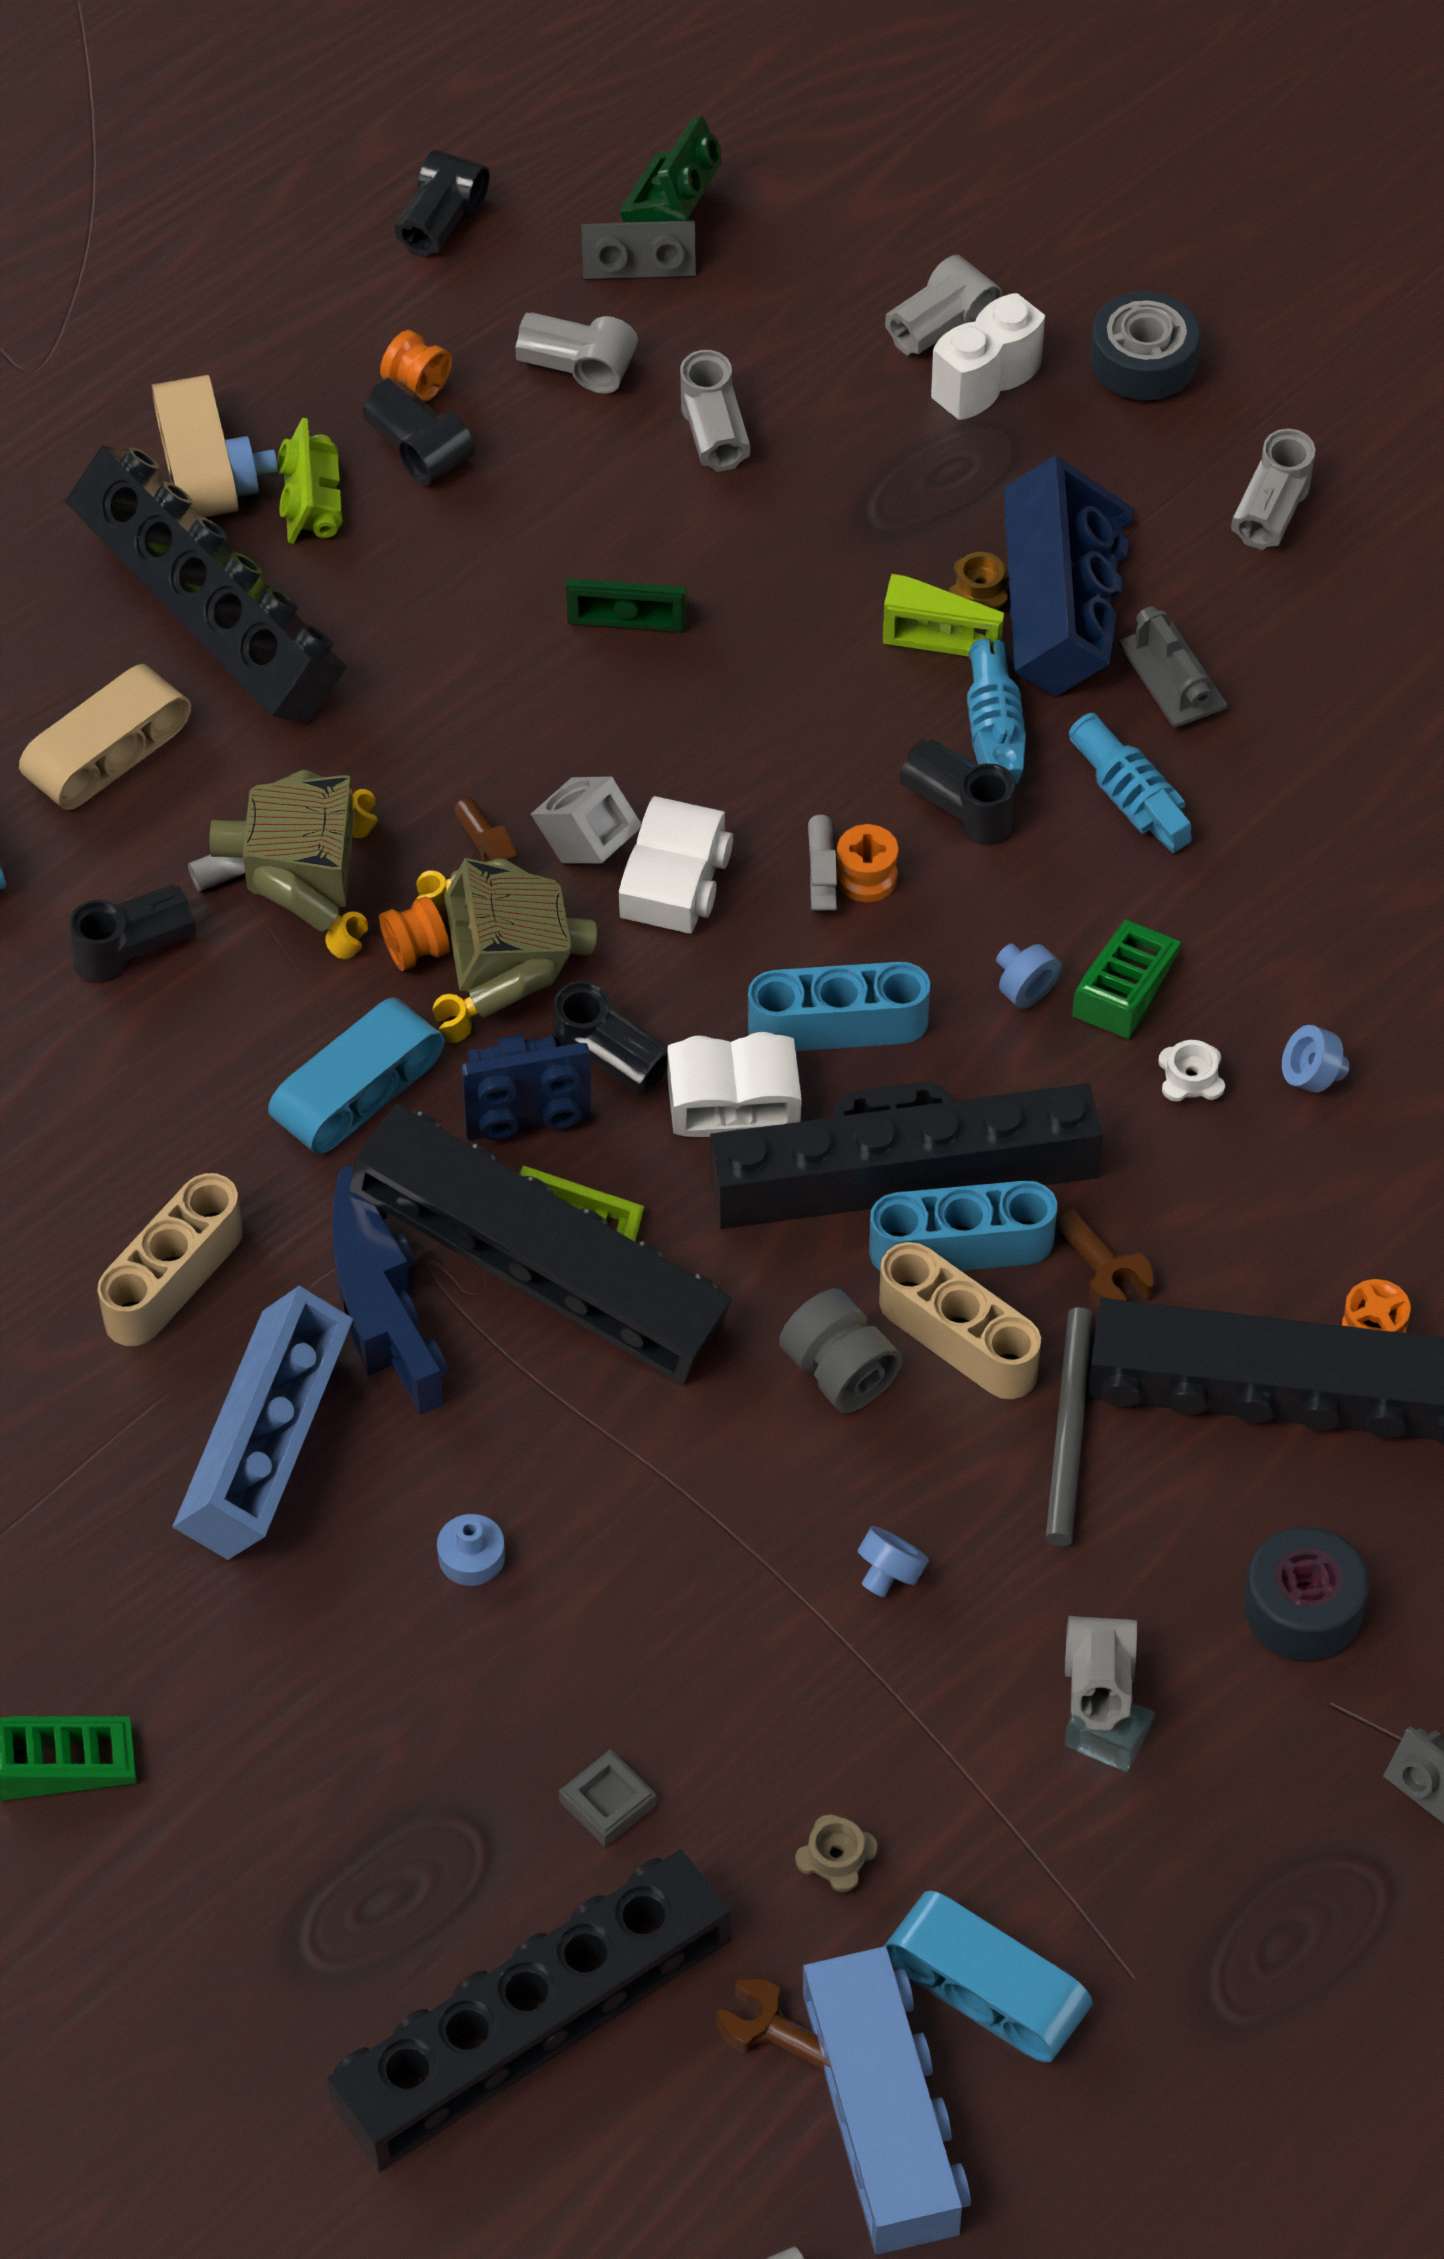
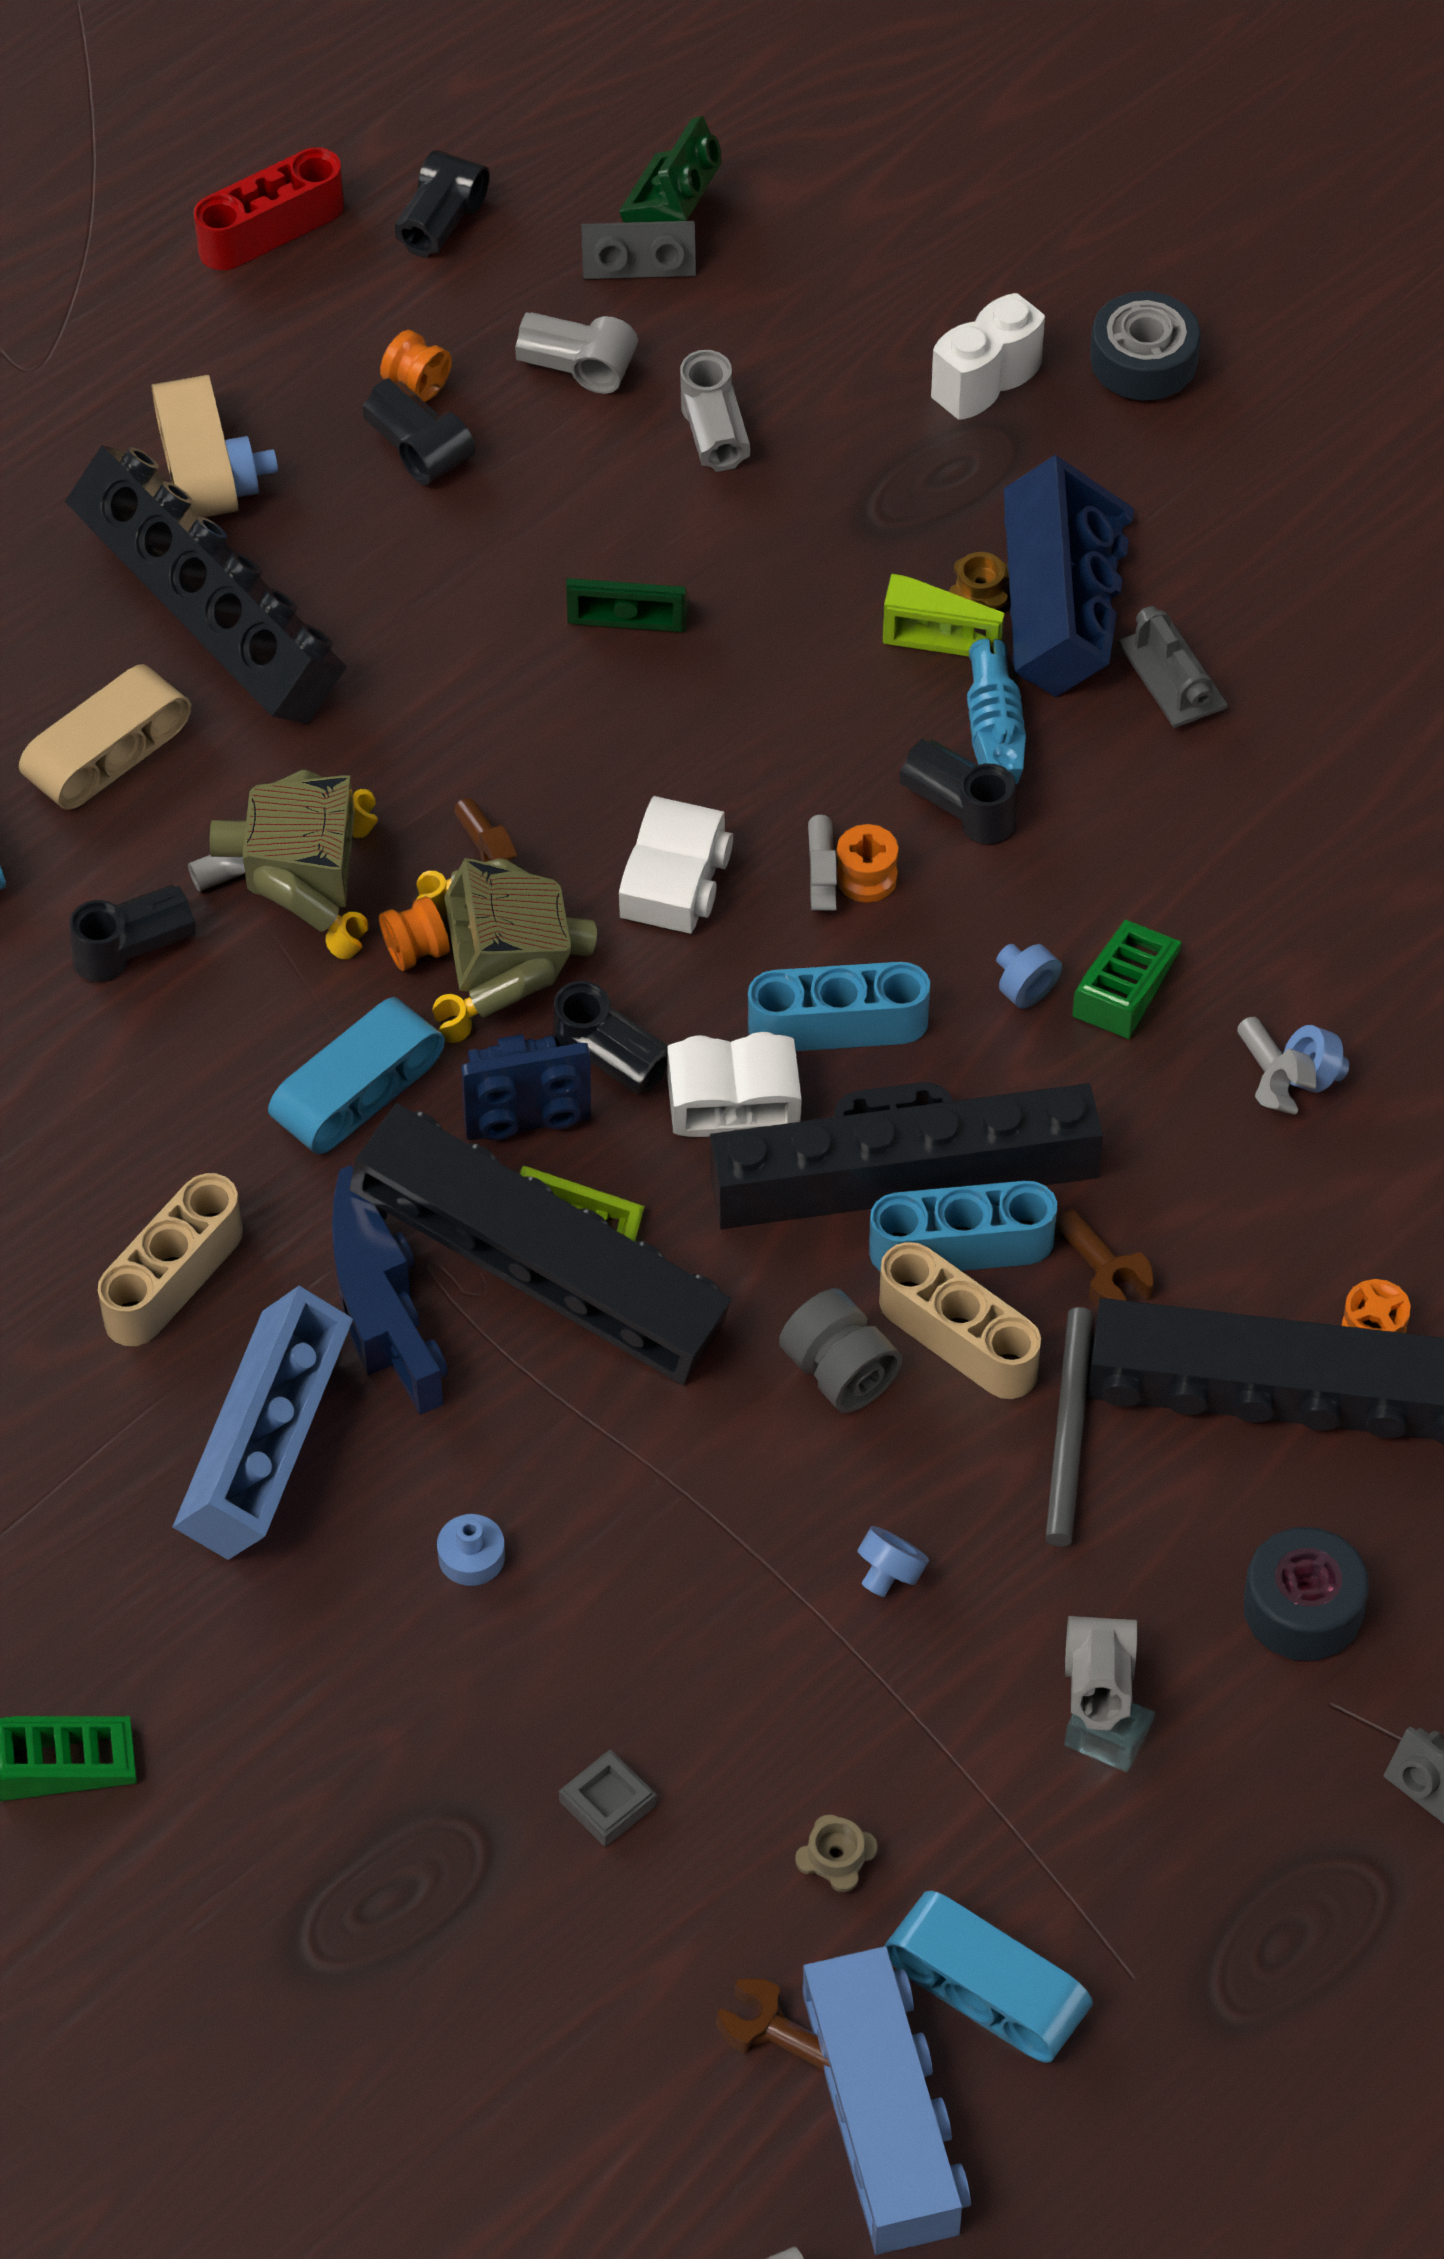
(269, 208): none -> red beam
(306, 466): lime hinge -> none
(397, 2120): black brick -> none
(586, 820): light grey brick -> none
(951, 298): light grey piece -> none
(1132, 783): dark azure hinge -> none
(1191, 1057): white plate -> none
(1275, 489): light grey piece -> none
(1277, 1067): none -> light grey bar

